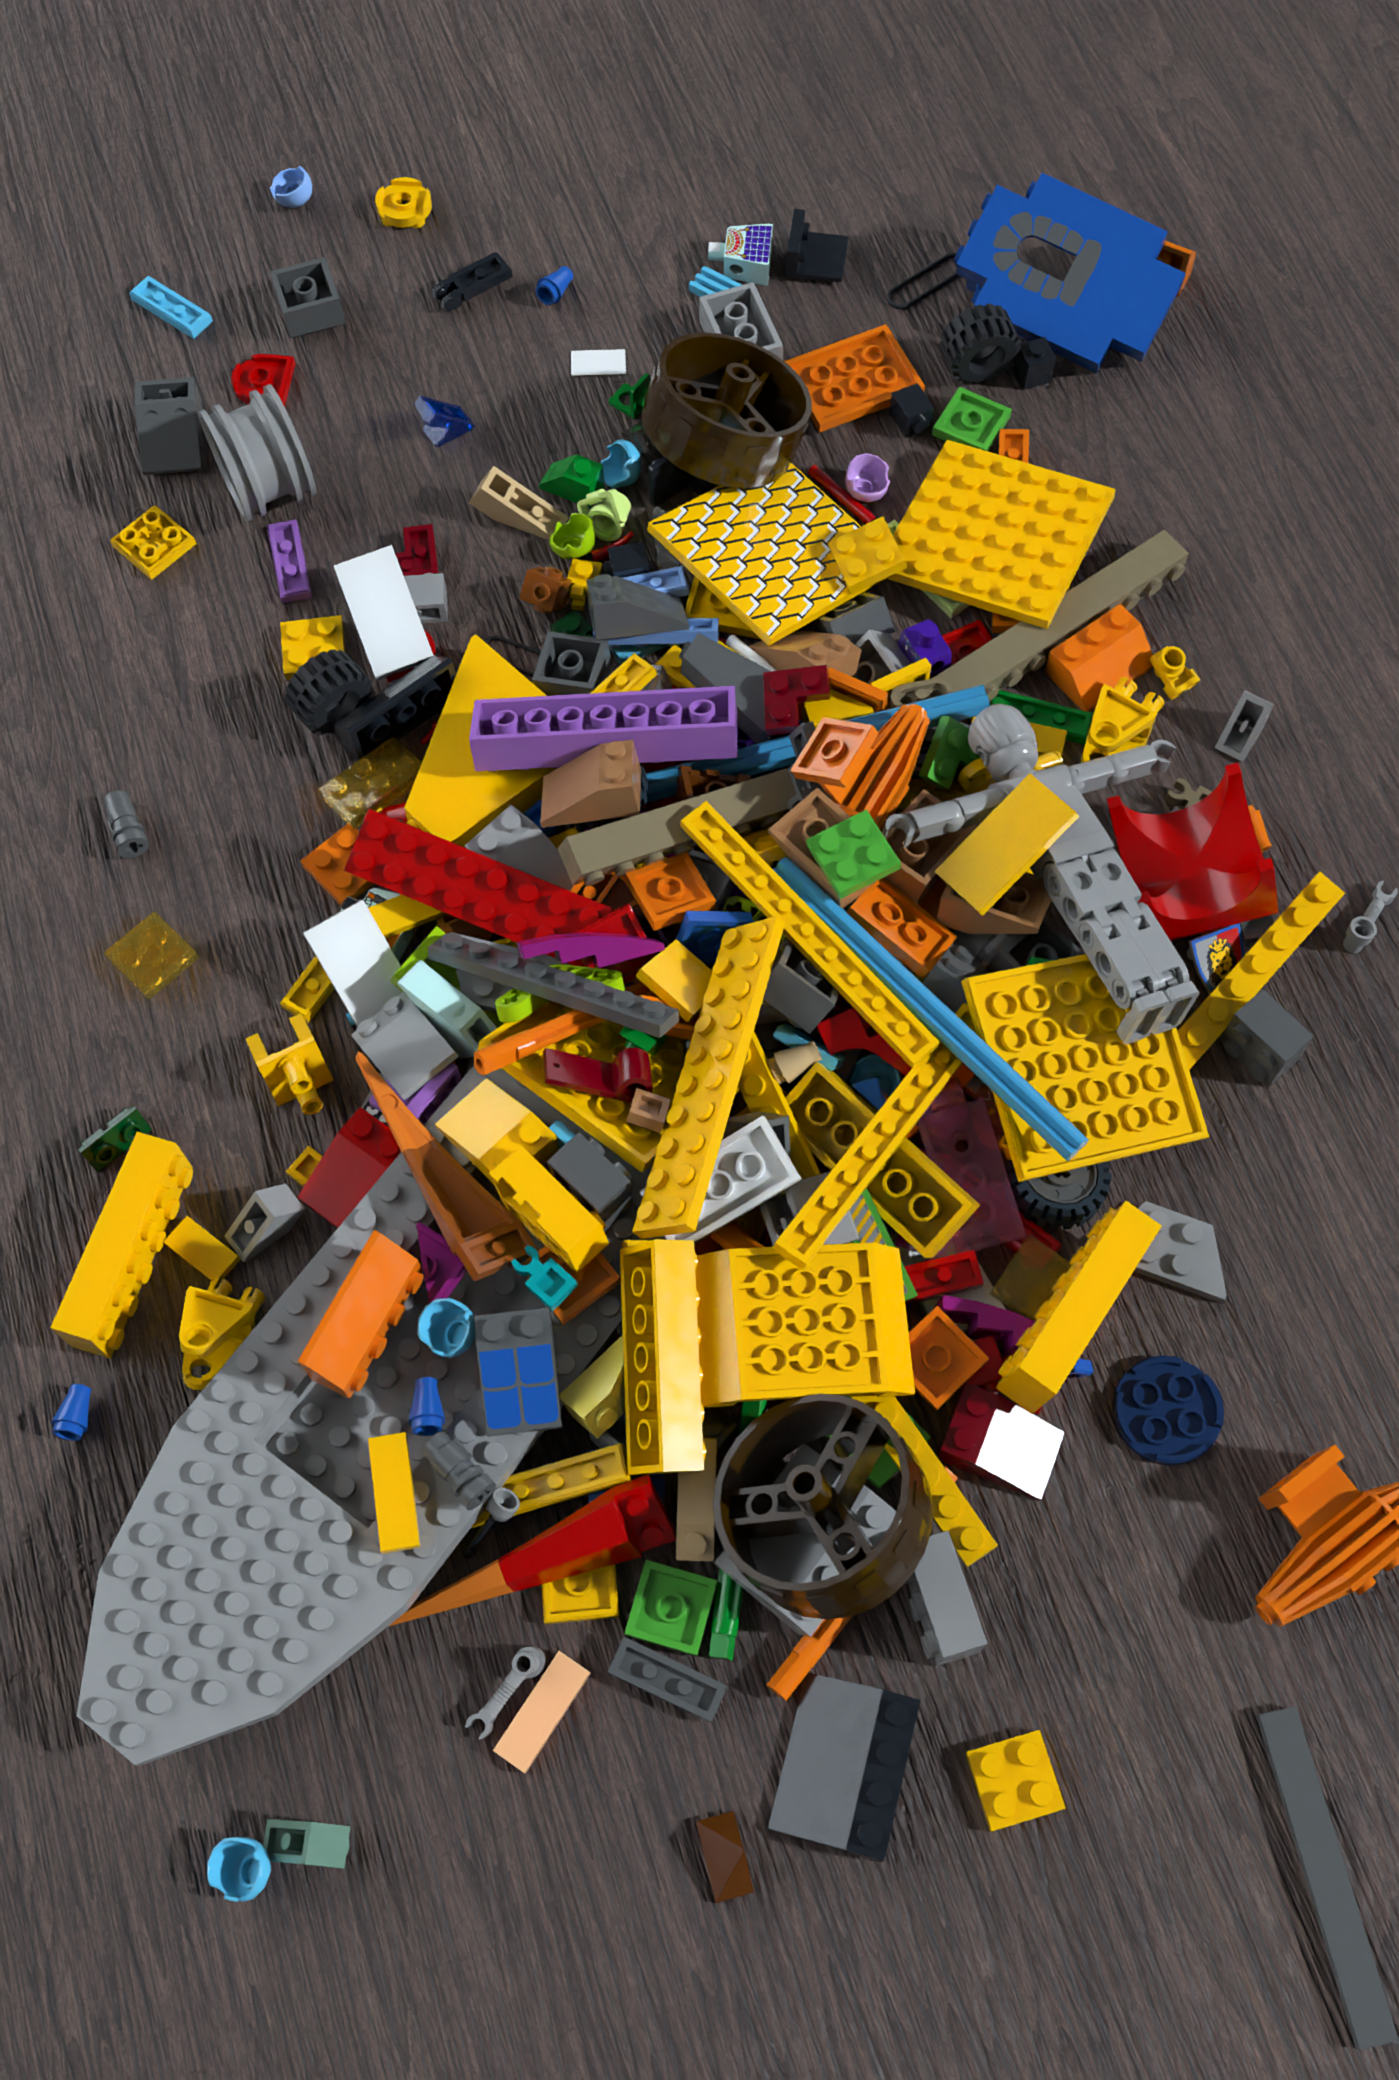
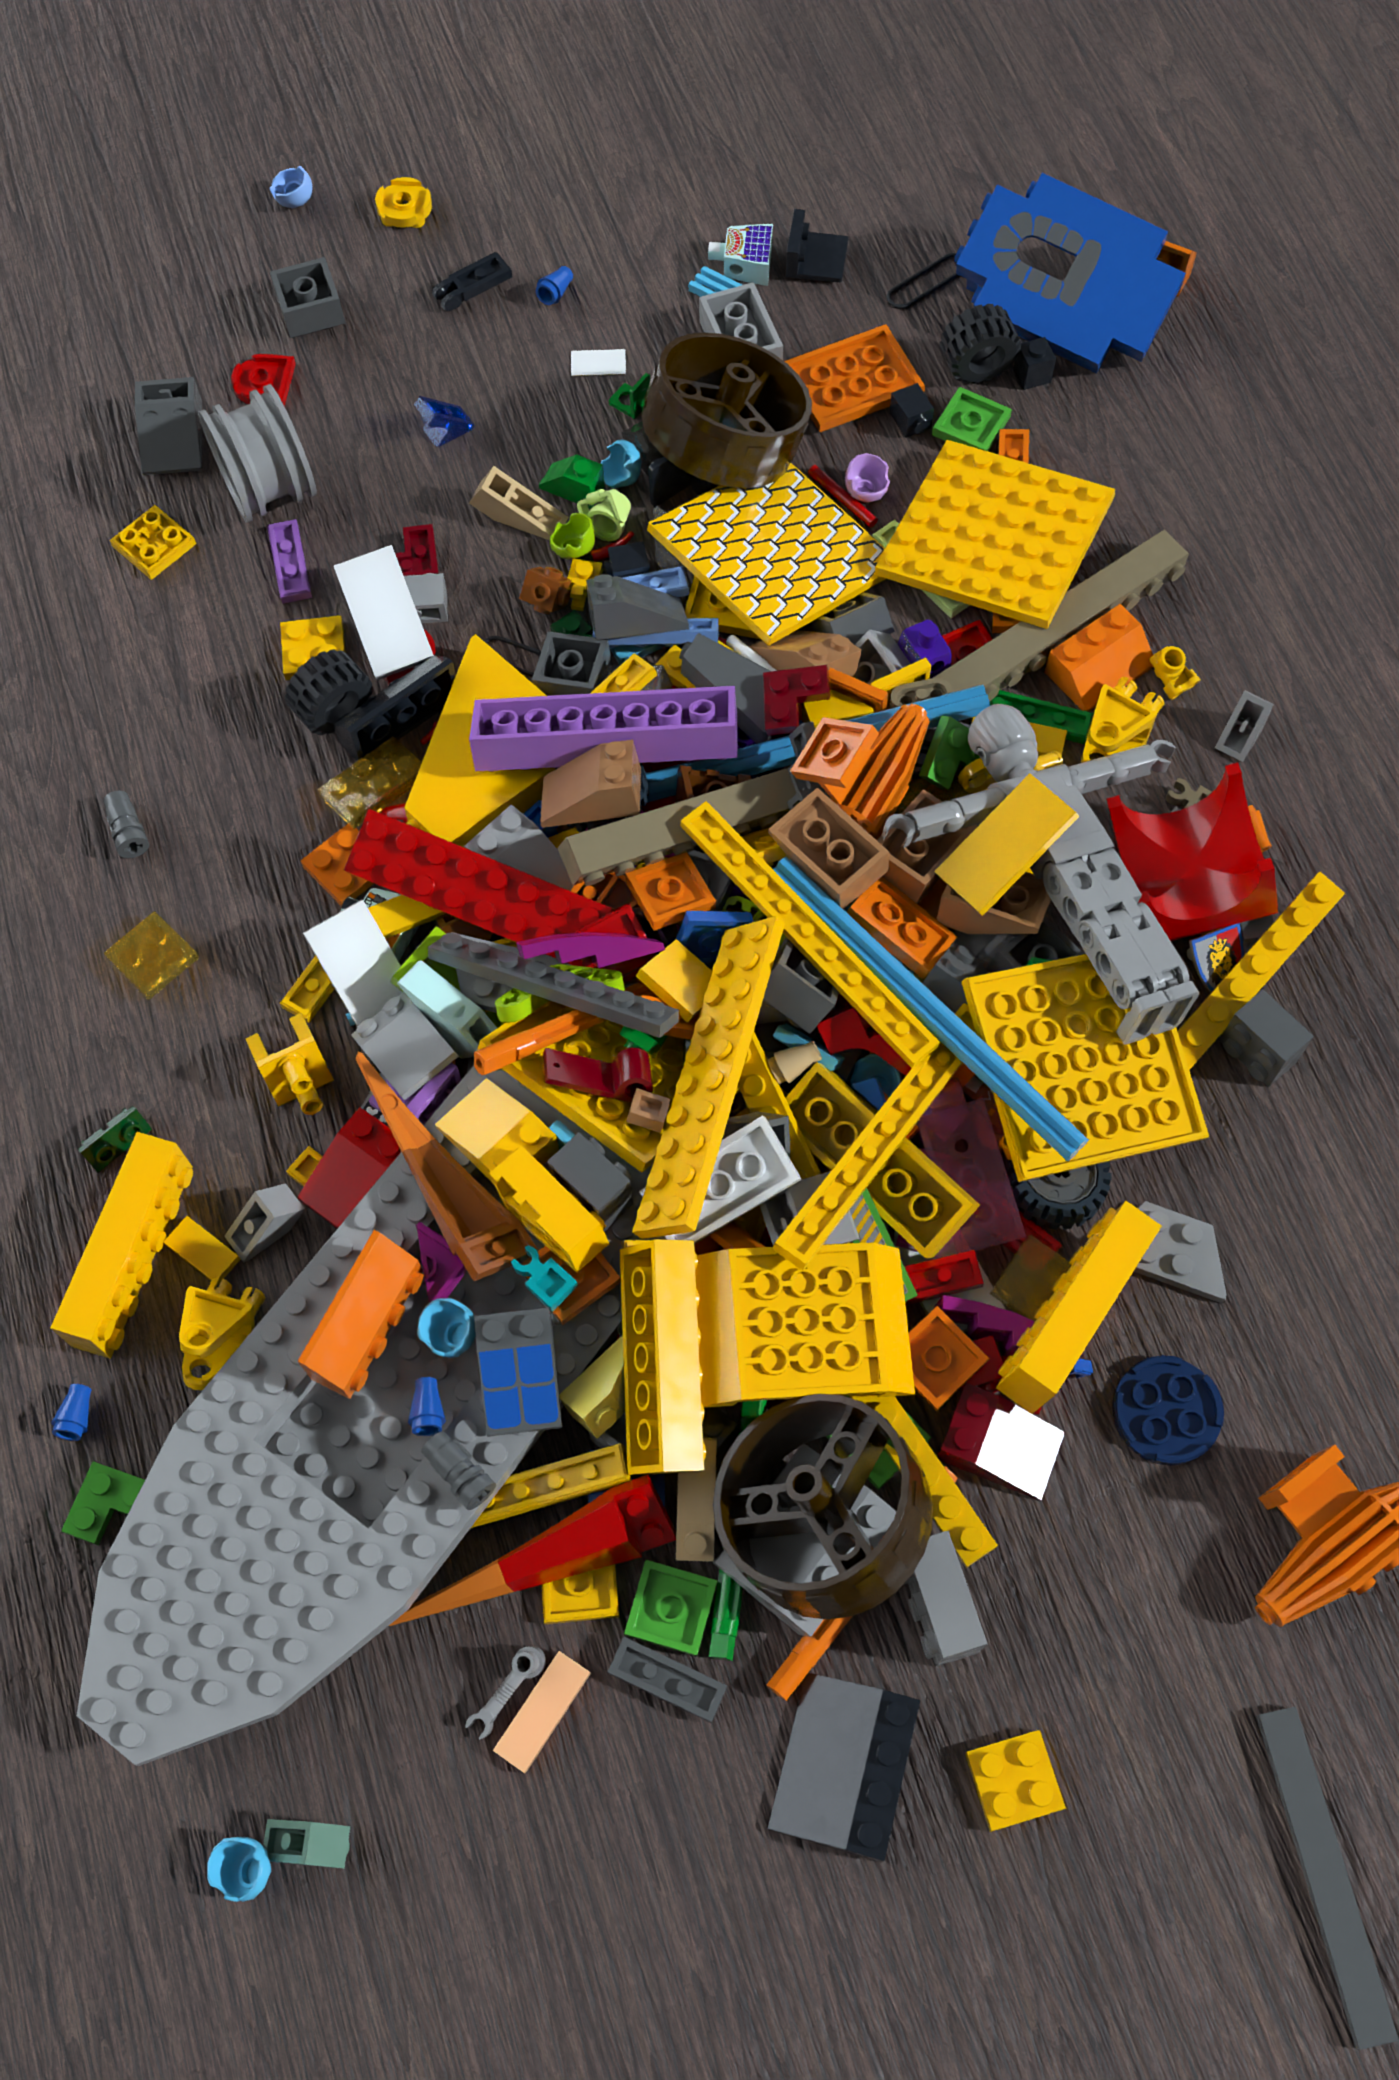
(99, 1496): none -> bright green plate
(170, 307): medium azure tile -> none
(394, 1493): yellow tile -> none
(498, 1512): light grey hinge -> none
(725, 1856): reddish brown slope -> none
(853, 854): bright green plate -> none
(867, 555): yellow plate -> none
(1363, 928): light grey brick -> none

